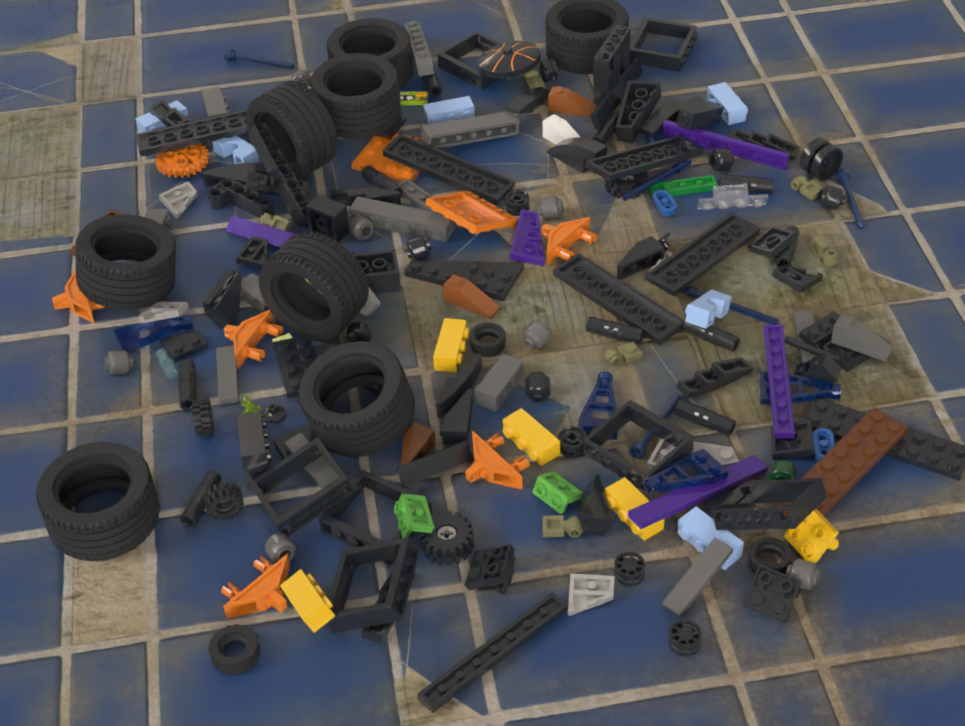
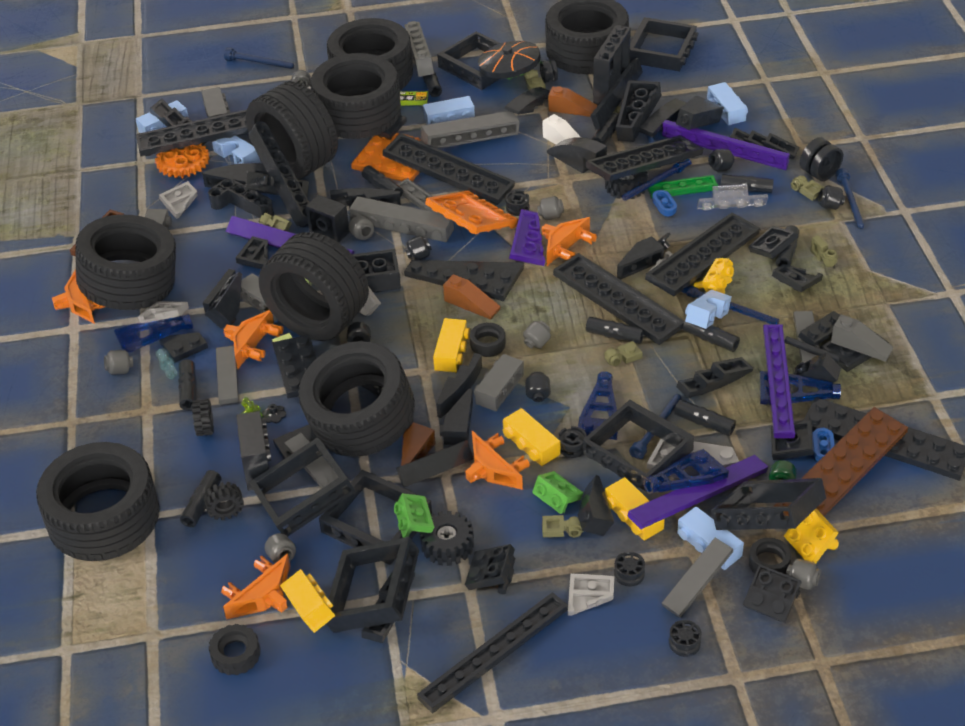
(718, 276): none -> yellow brick

